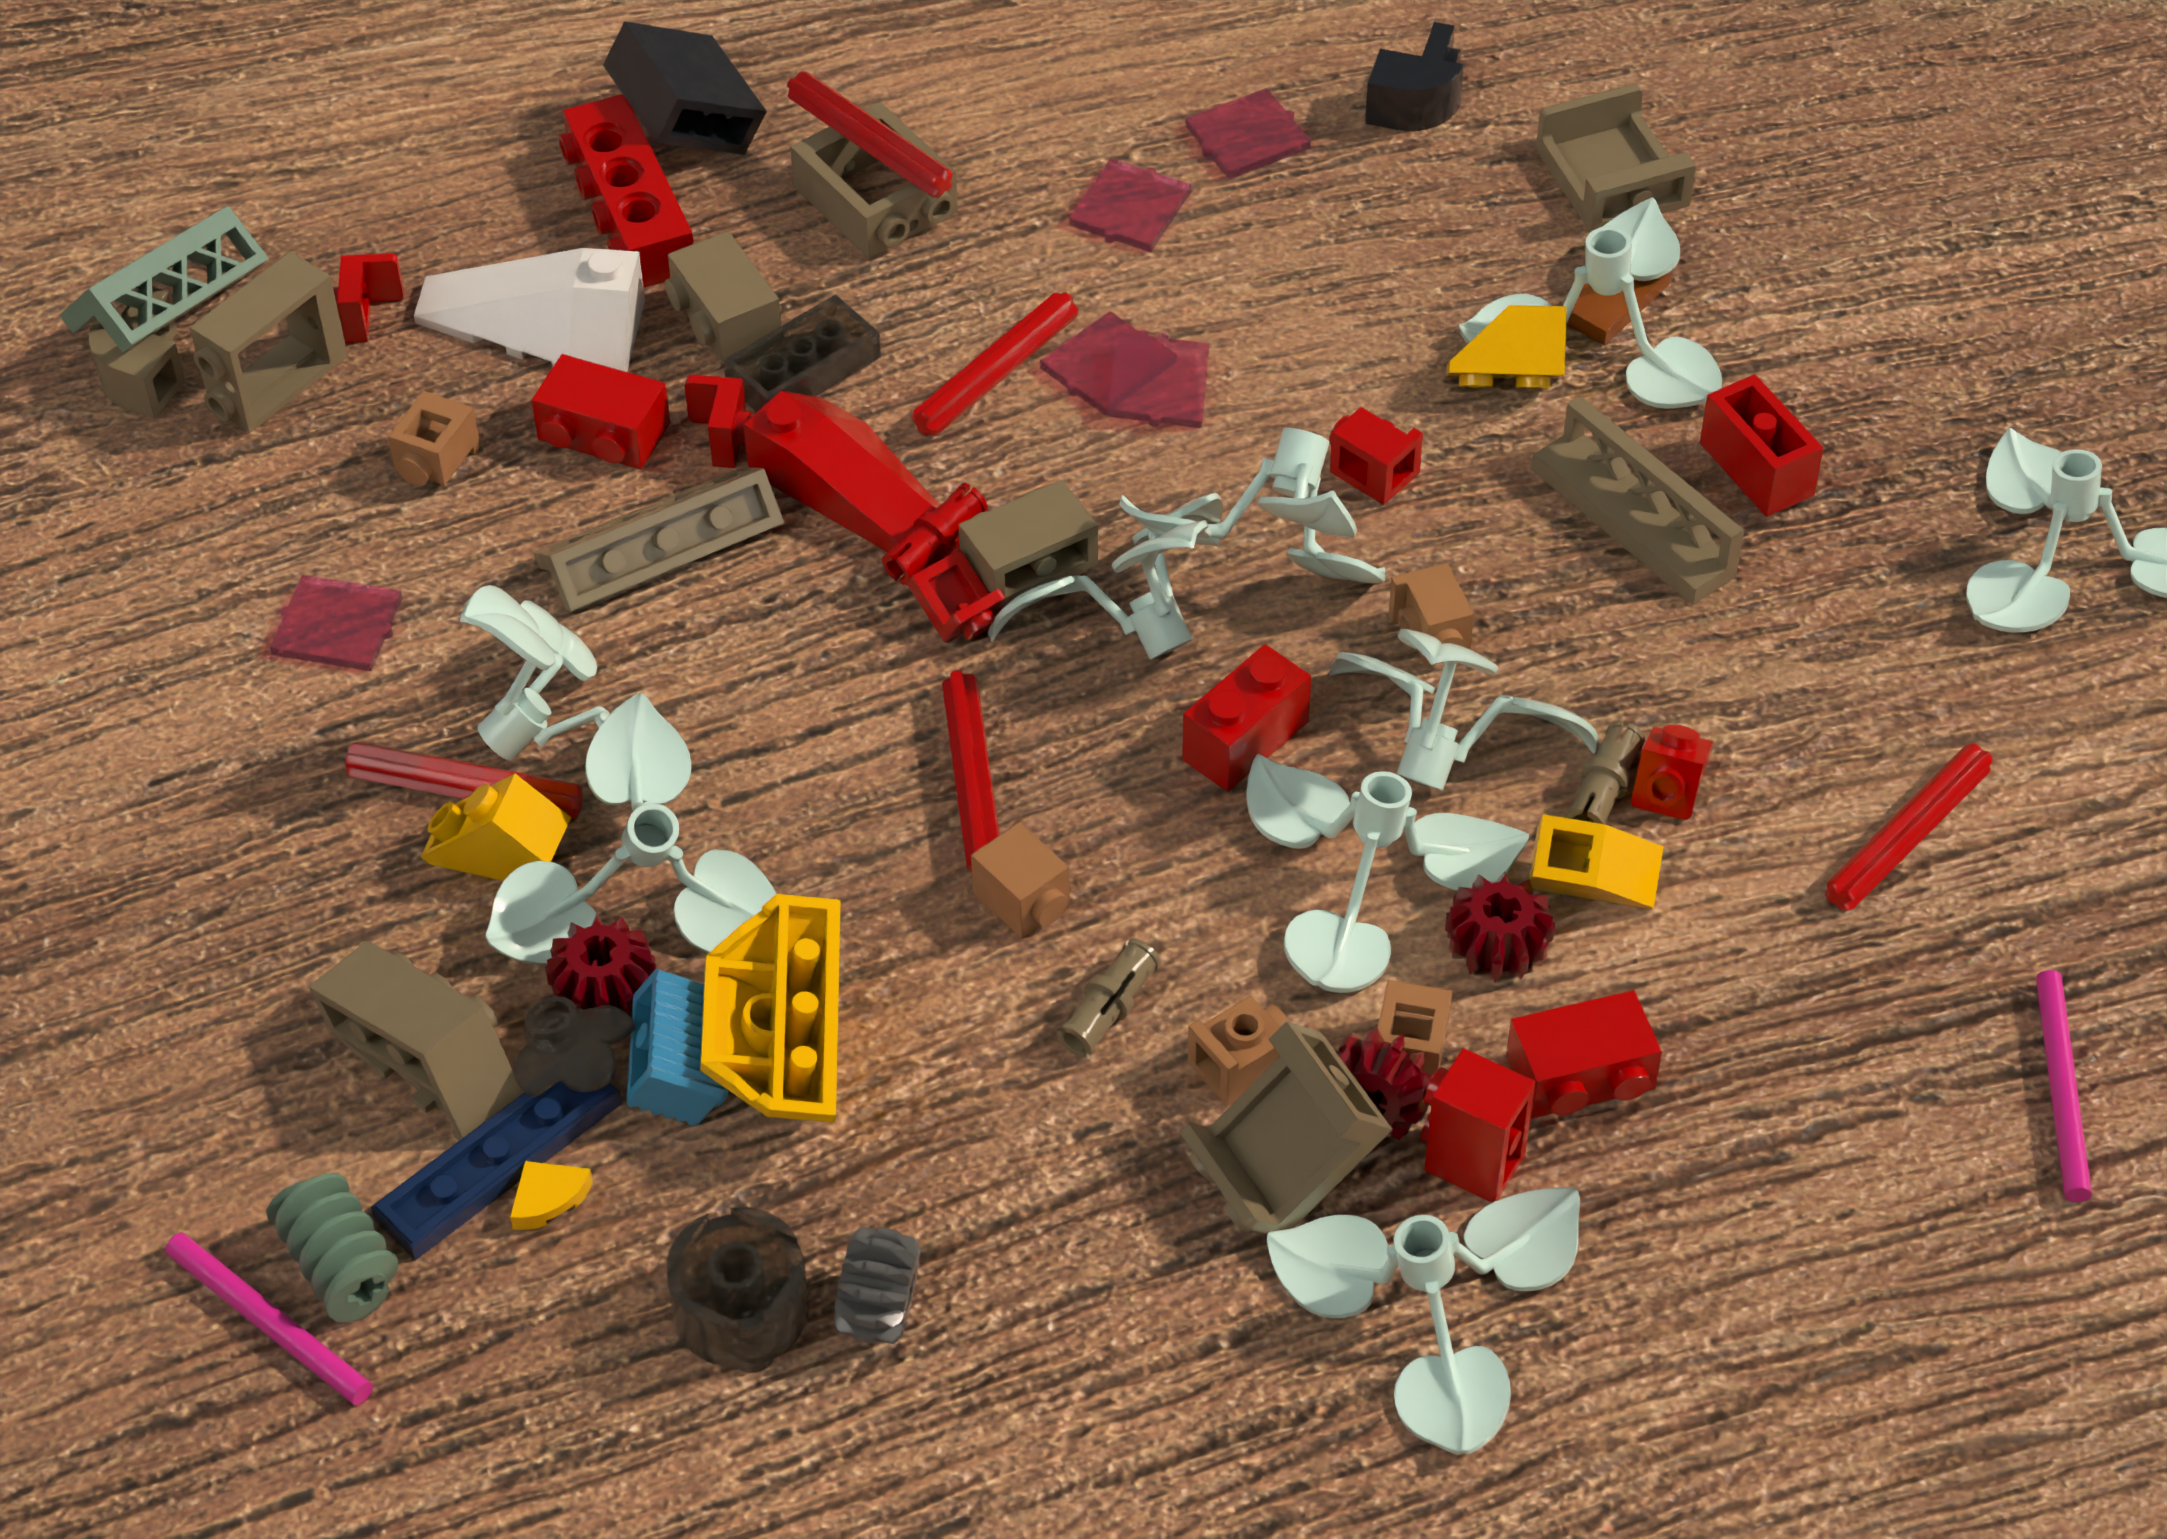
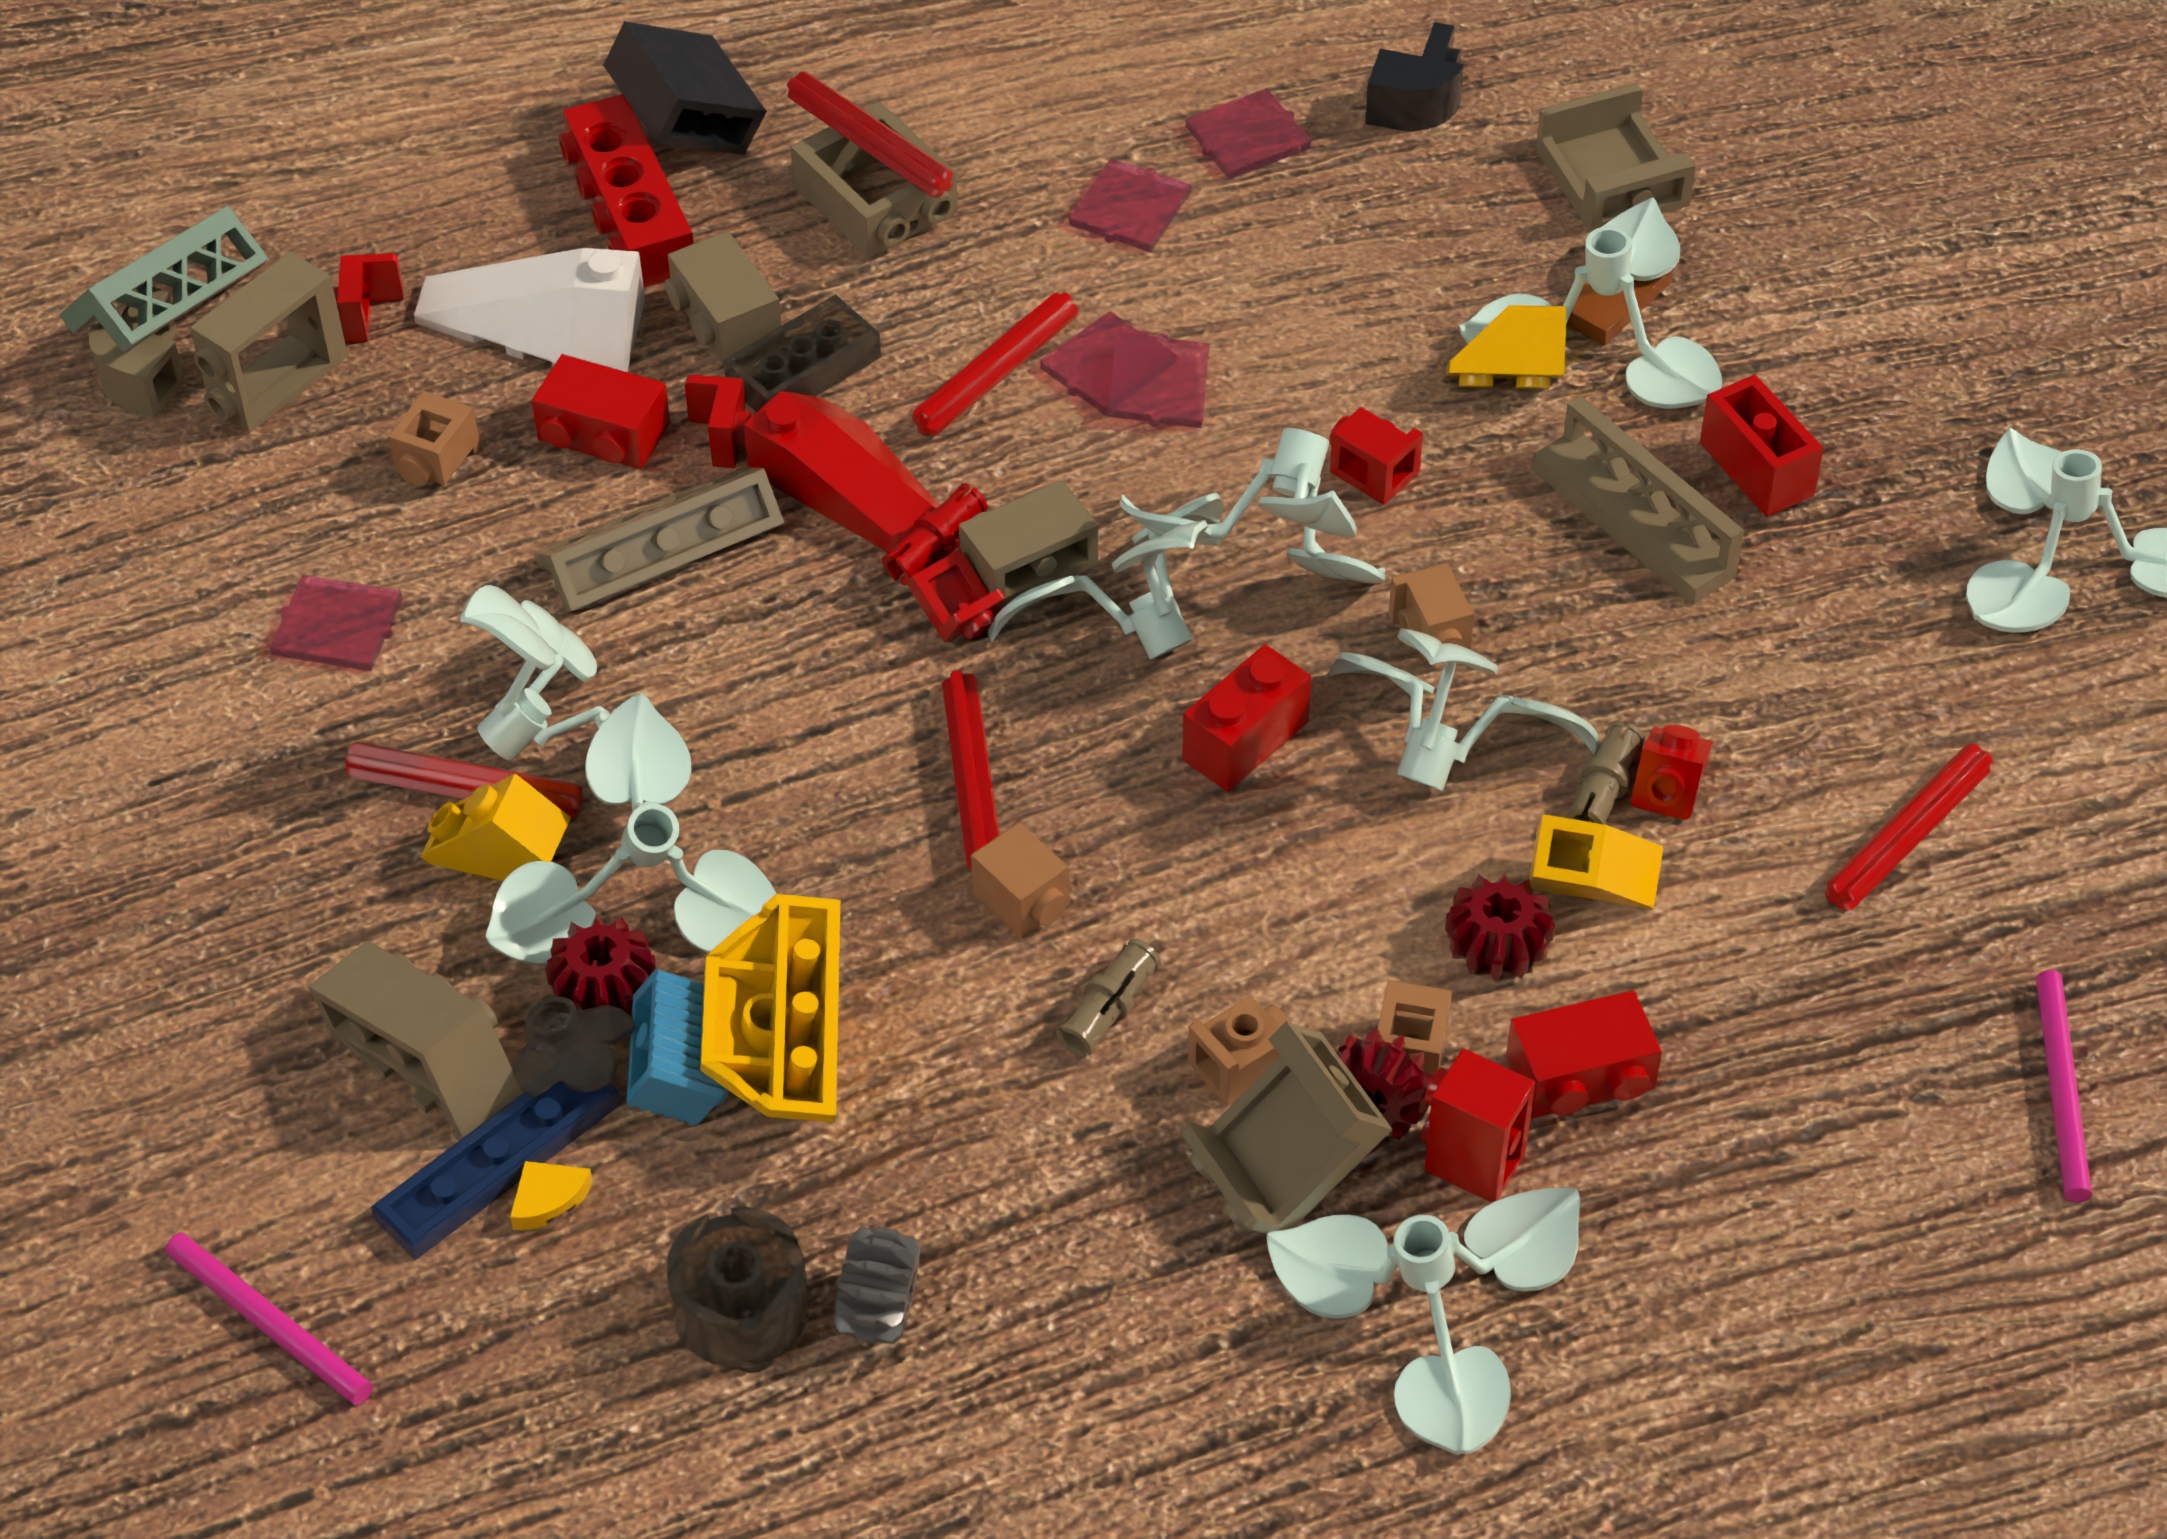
(334, 1245): sand green piece -> none
(1300, 805): light aqua plant -> none

